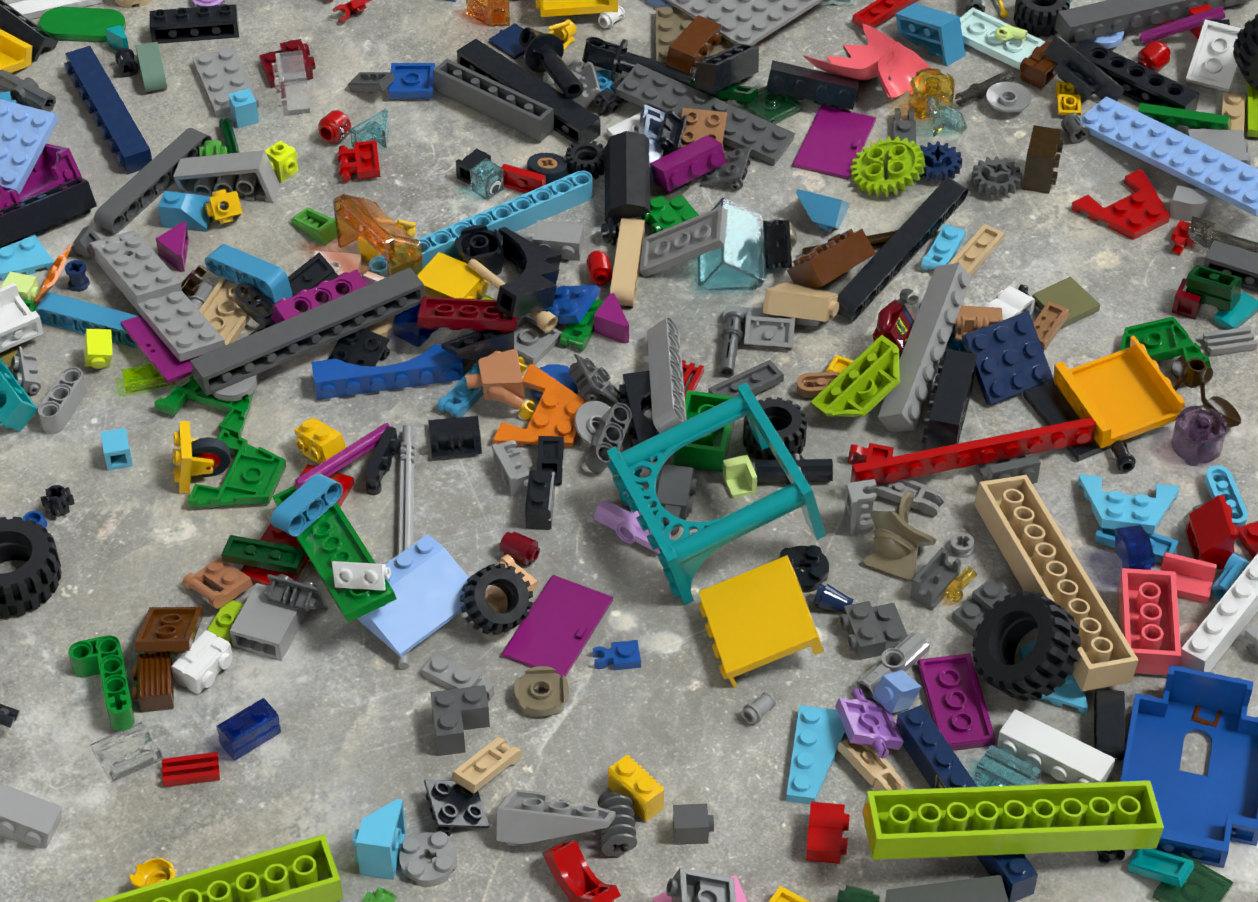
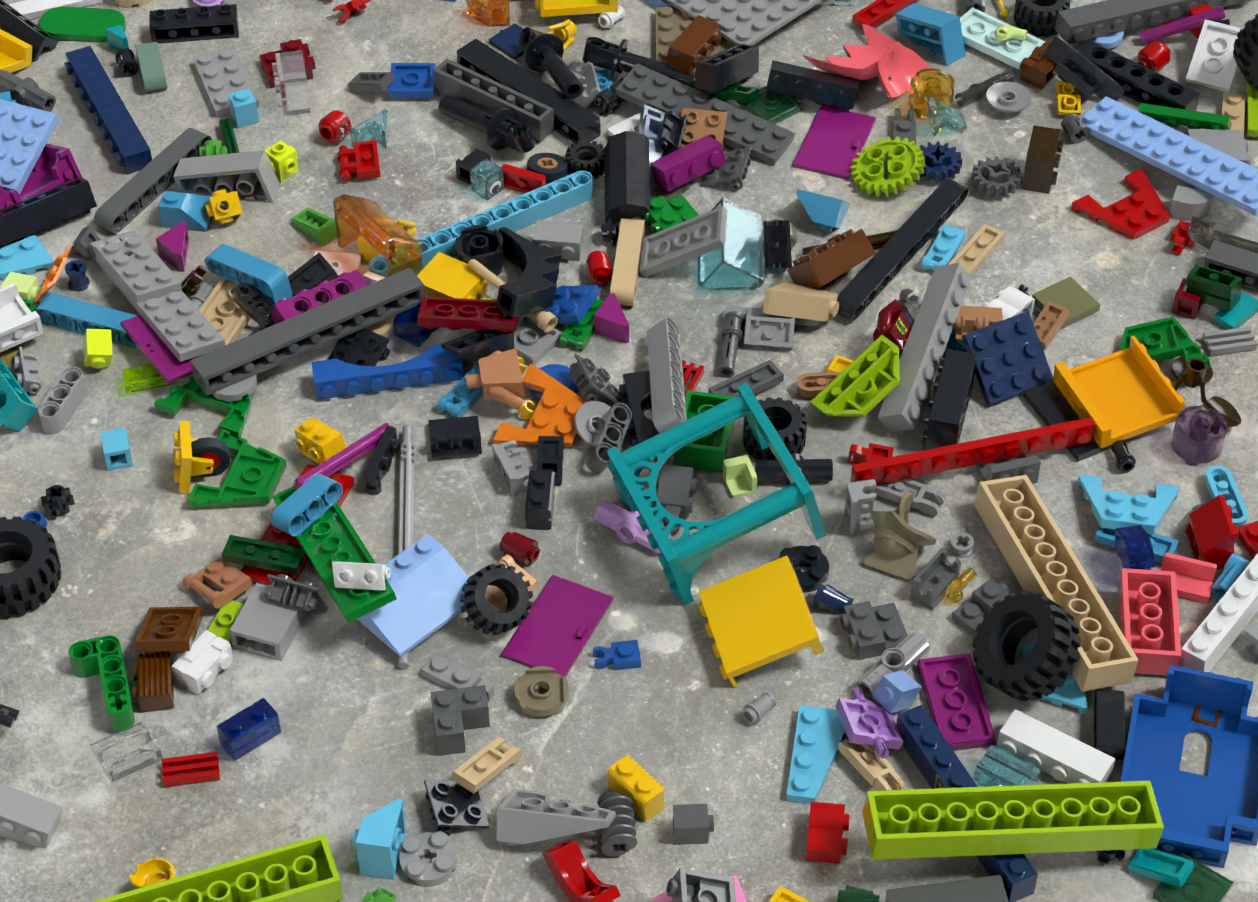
(500, 128): none -> black piece

